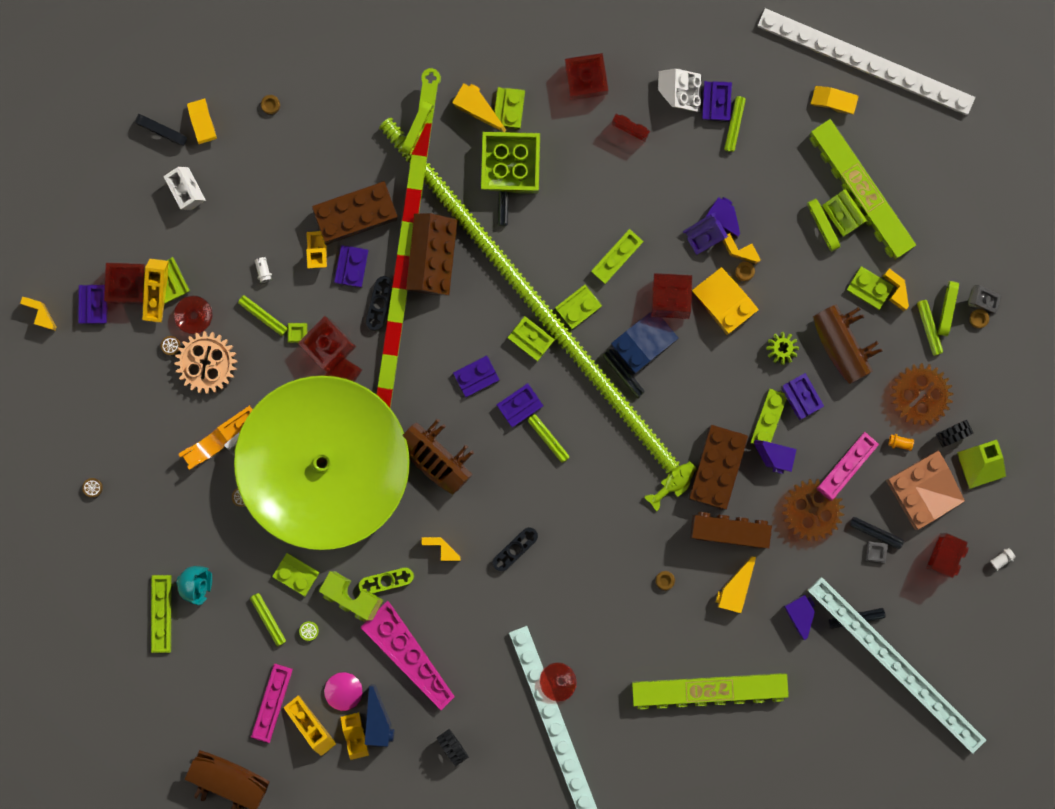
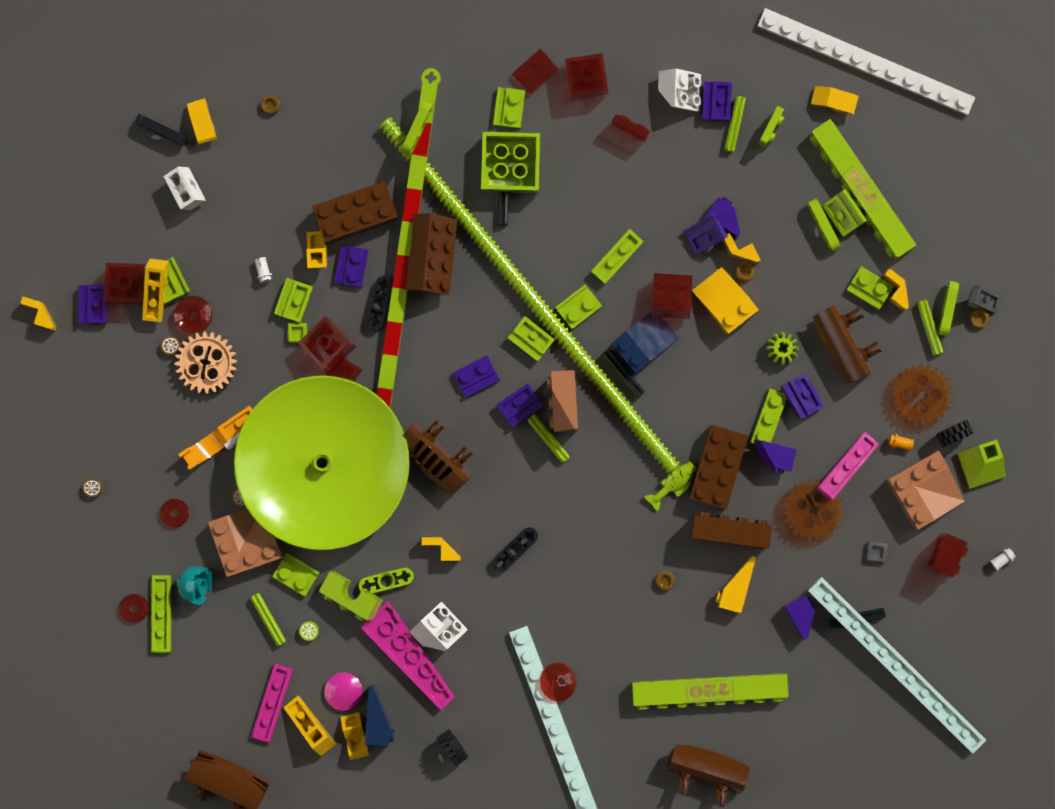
(125, 608): none -> clear red piece
(180, 519): none -> clear red piece
(243, 543): none -> nougat slope
(262, 315): lime axle -> none
(293, 300): none -> lime plate
(438, 629): none -> white slope
(473, 103): yellow slope -> none
(535, 71): none -> clear red plate
(563, 401): none -> nougat slope
(709, 768): none -> reddish brown piece
(775, 120): none -> lime plate
(876, 532): black axle -> none

